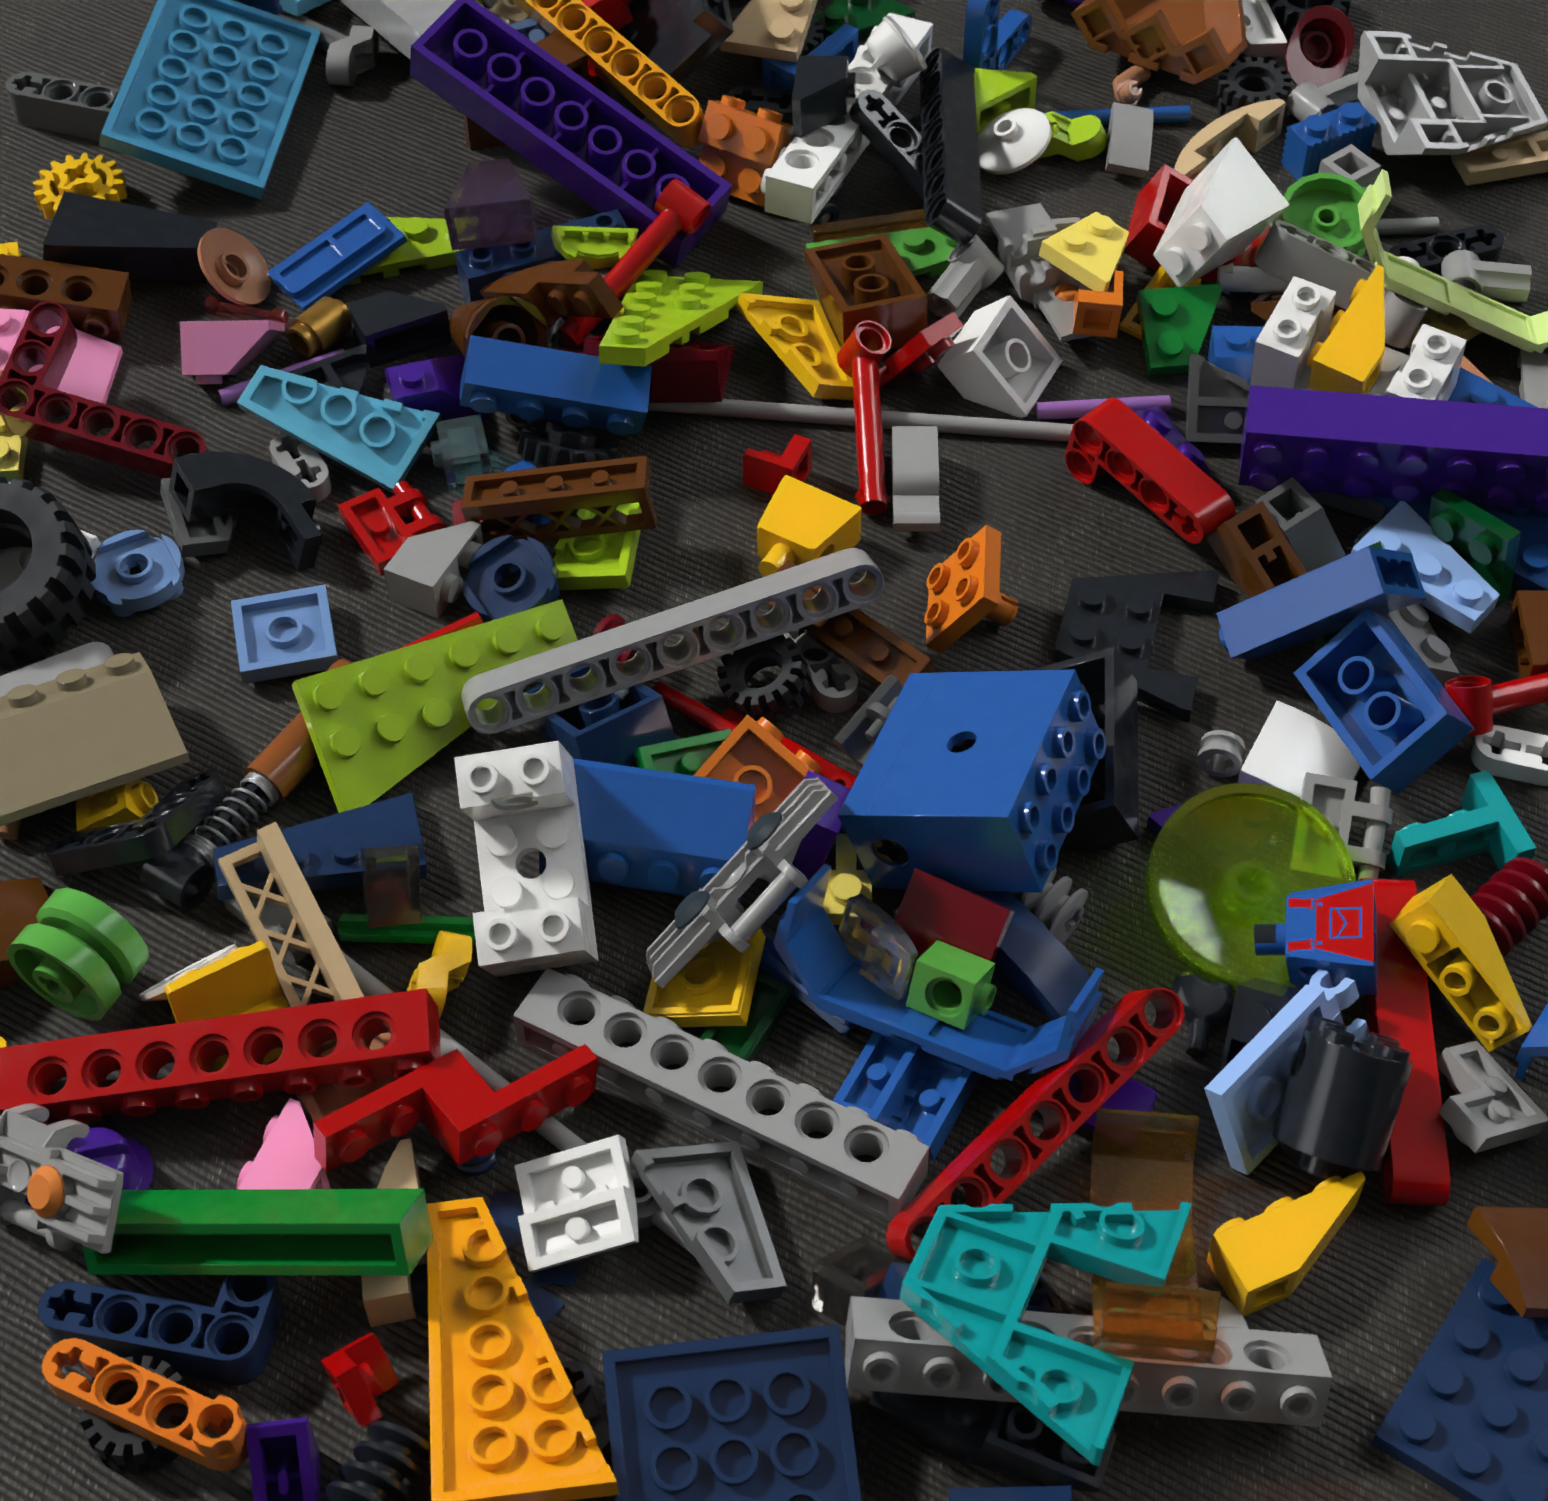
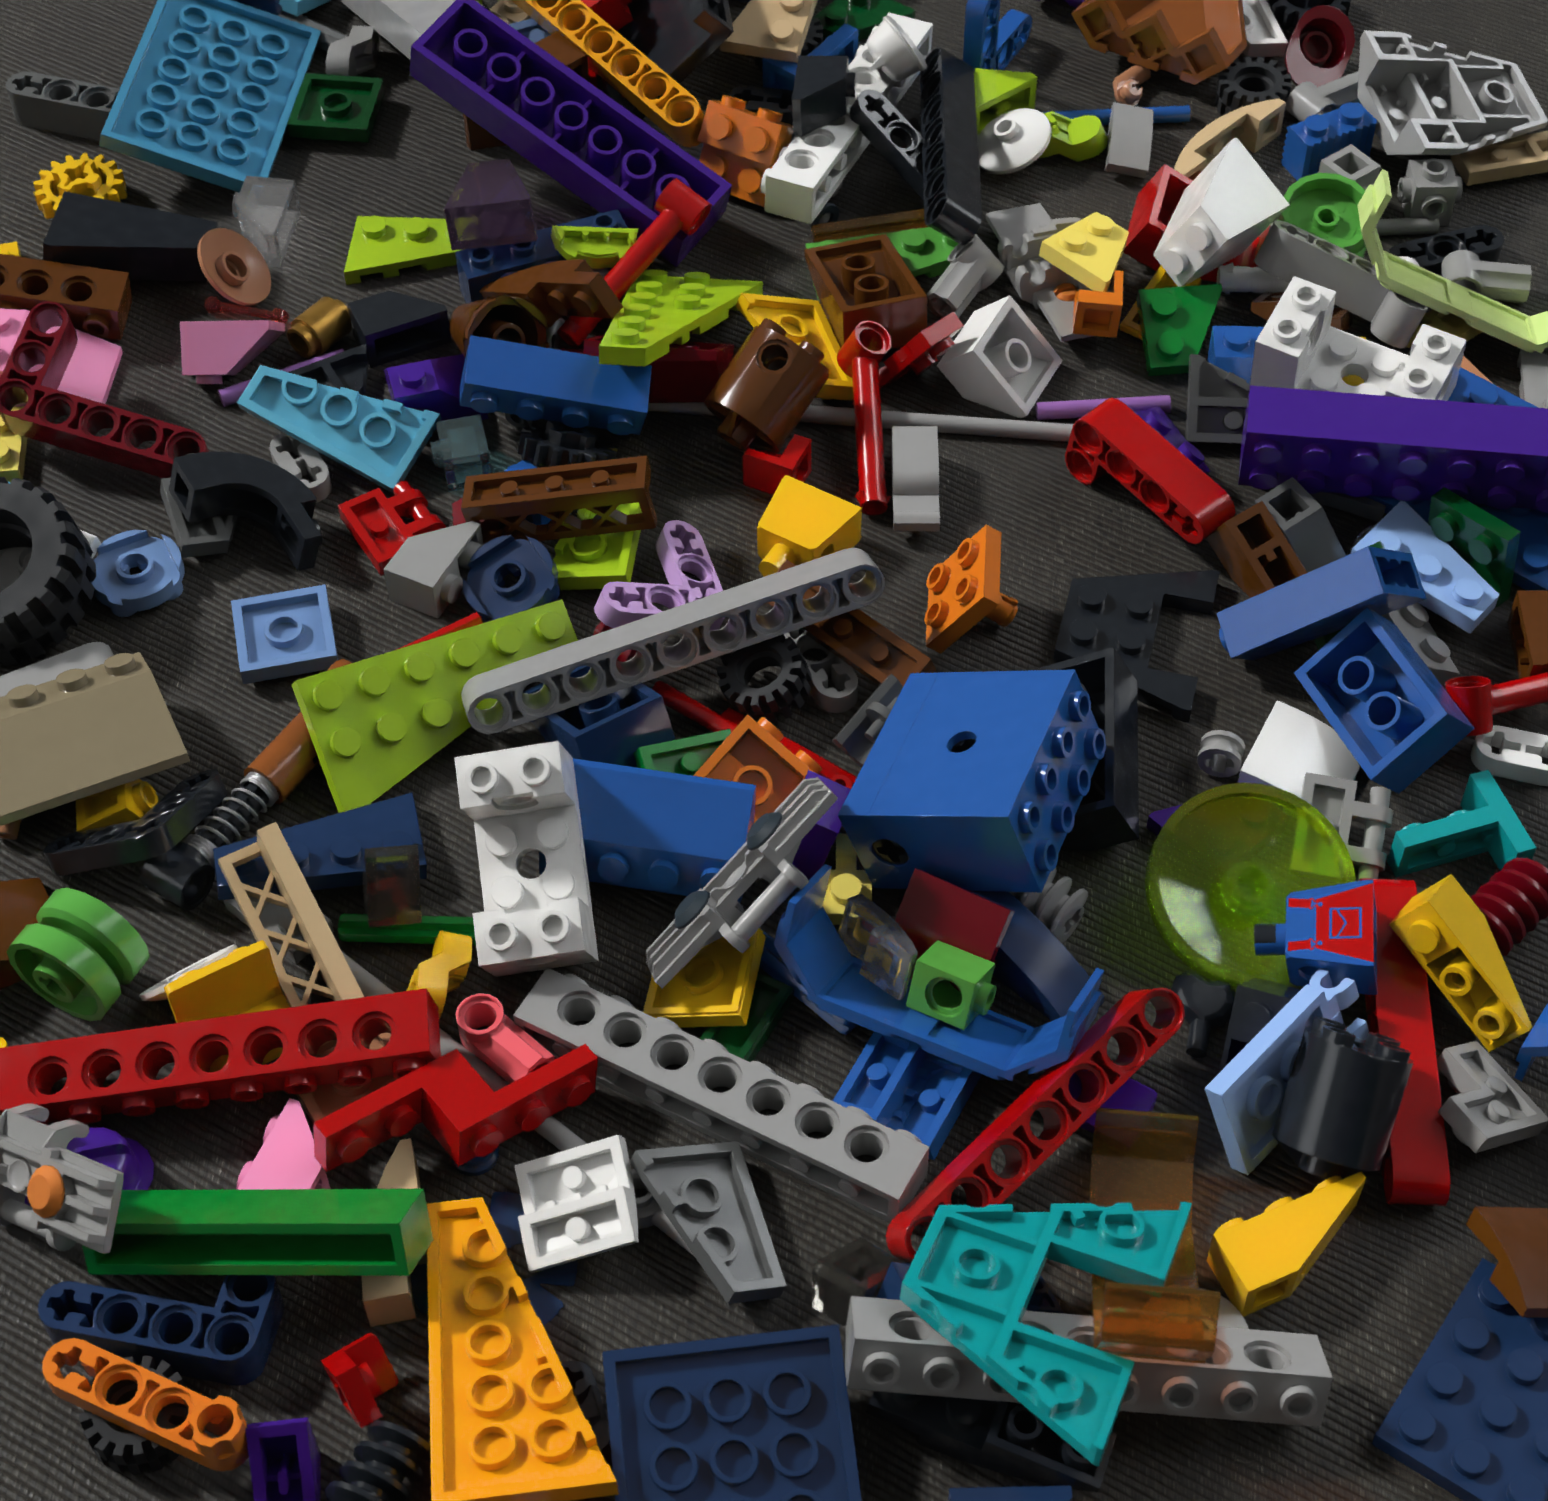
(268, 215): none -> clear slope
(336, 108): none -> dark green plate
(337, 256): blue piece -> none
(502, 1045): none -> coral piece
(630, 601): none -> lavender beam
(766, 388): none -> reddish brown cylinder
(1356, 342): yellow slope -> none
(1430, 183): none -> light grey brick

